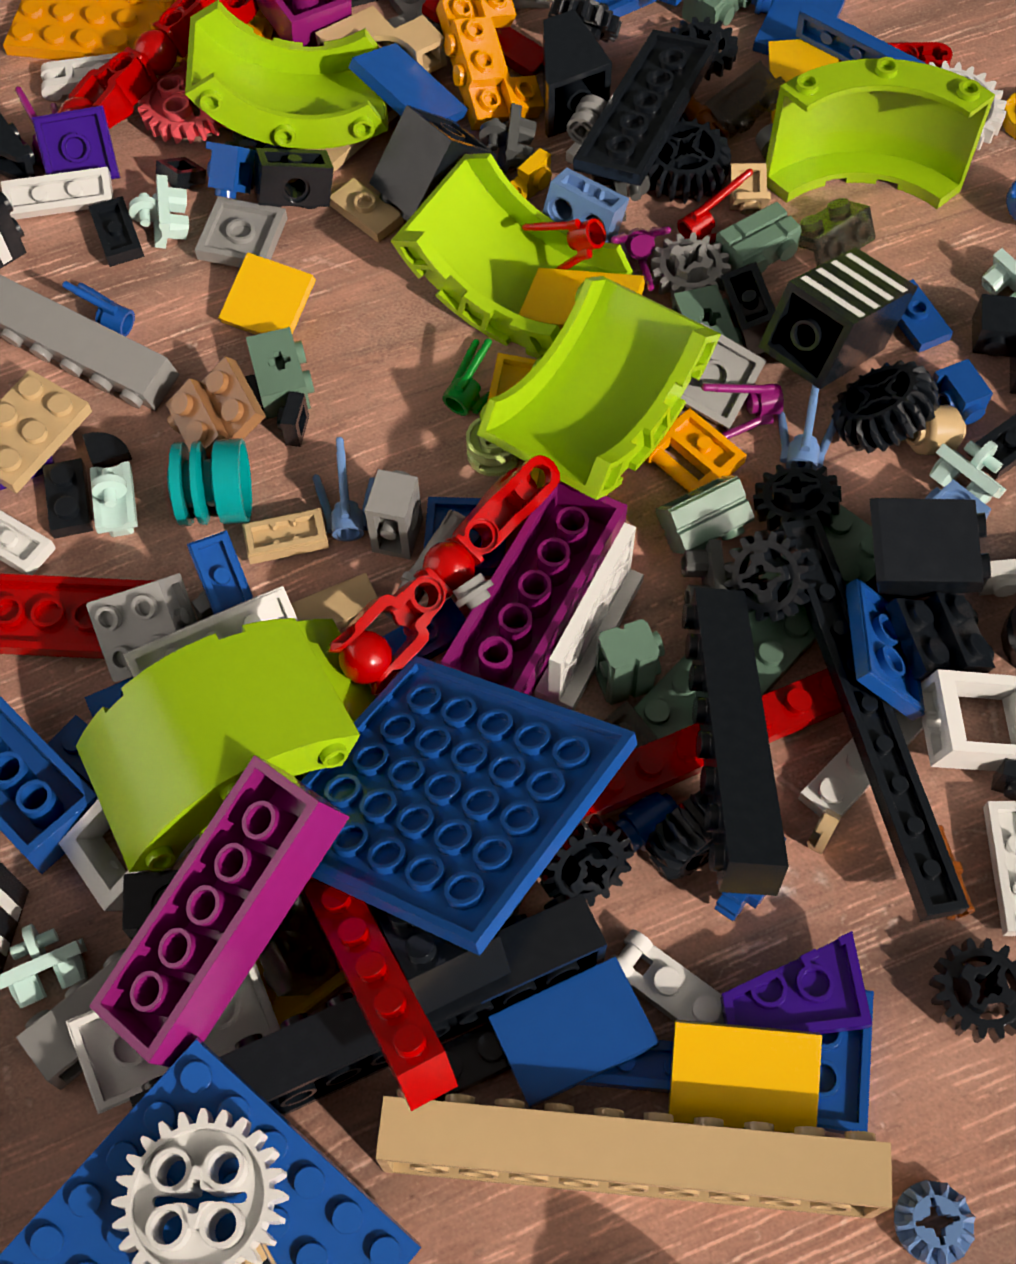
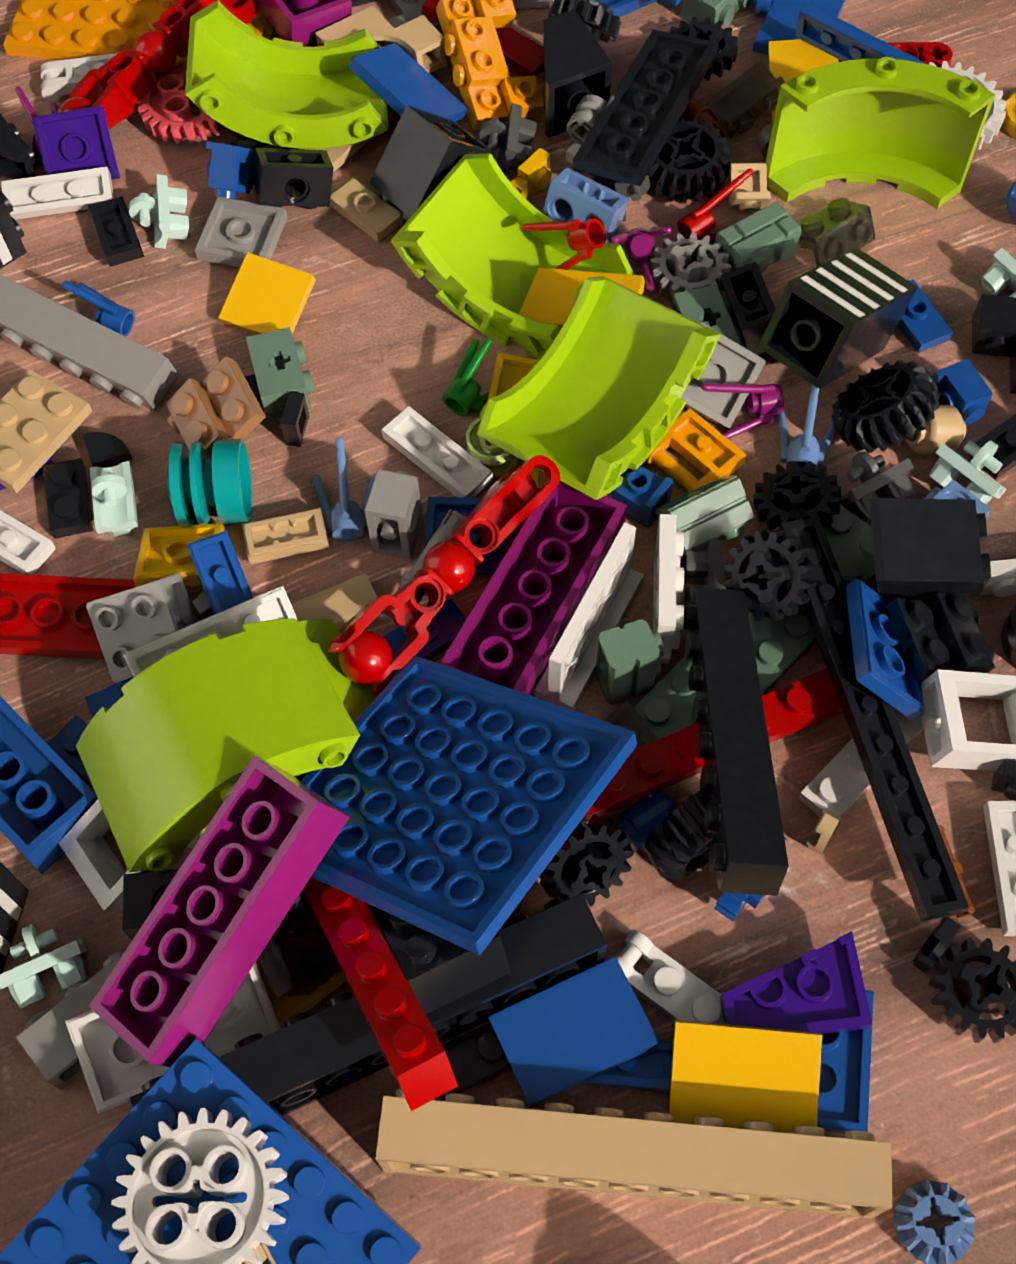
(165, 553): none -> yellow tile
(181, 172): black plate -> none
(437, 454): none -> white plate
(473, 592): light grey plate -> none
(642, 494): none -> blue brick
(668, 584): none -> white plate
(866, 469): none -> dark grey hips
(936, 944): none -> black tile

